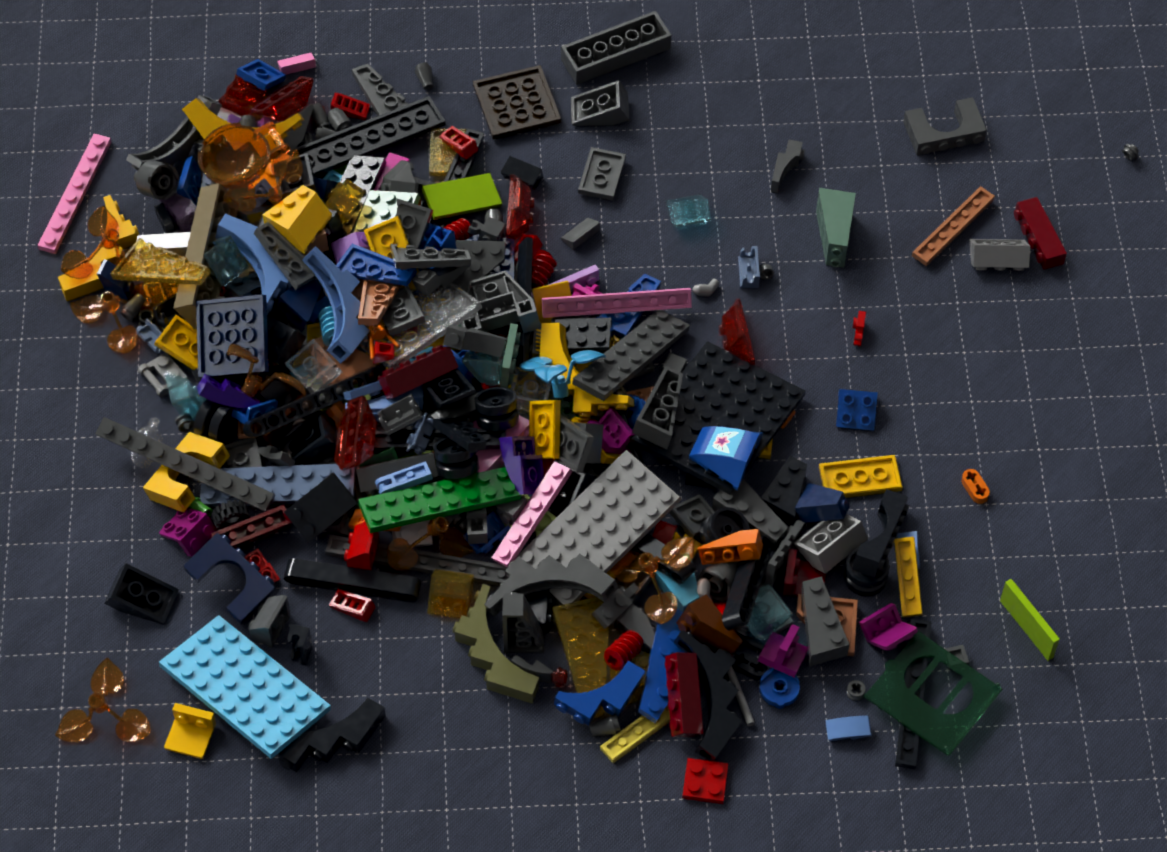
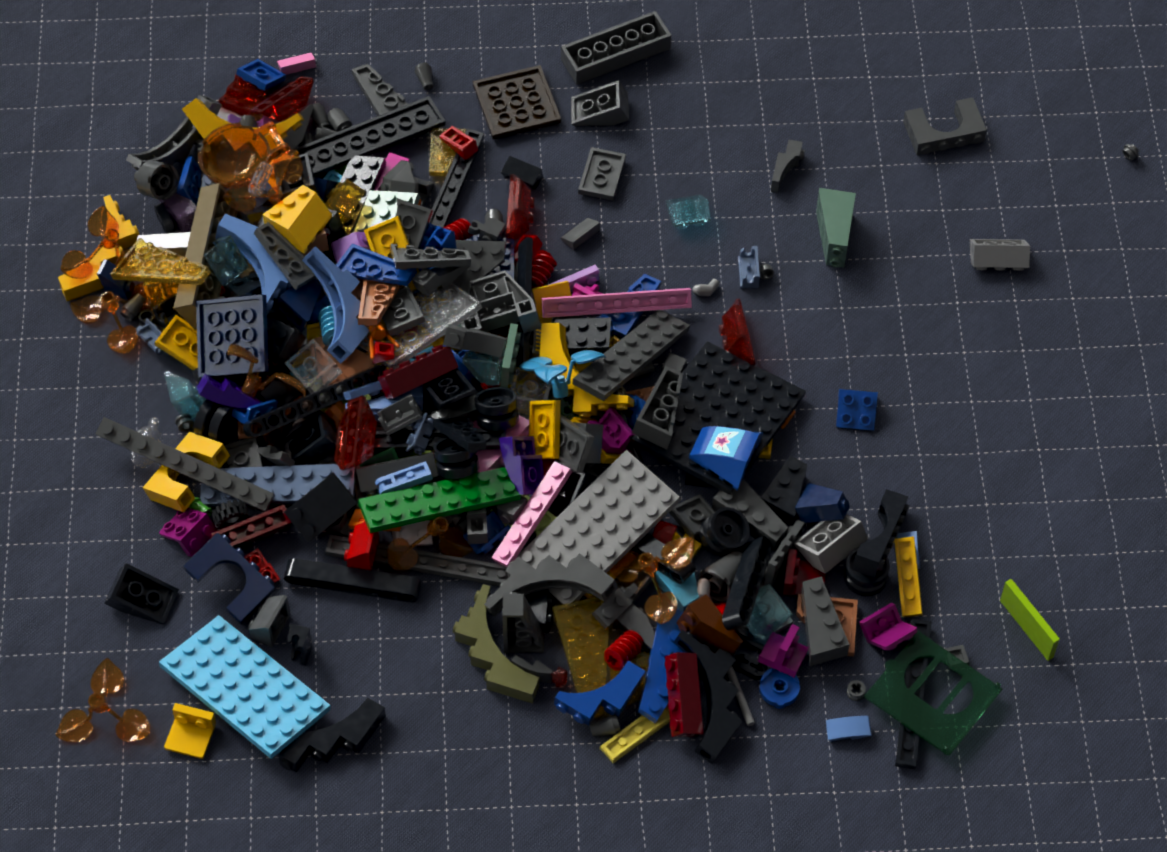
(74, 194): bright pink plate -> none
(160, 364): light grey plate -> none
(260, 179): none -> clear beam
(350, 102): red slope -> none
(362, 611): red slope -> none
(450, 593): clear yellow slope -> none
(461, 196): lime tile -> none
(705, 781): red plate -> none
(731, 548): orange slope -> none
(858, 324): red plate -> none
(862, 476): yellow tile -> none
(953, 226): nougat plate -> none
(971, 487): orange beam -> none
(1040, 233): dark red brick -> none

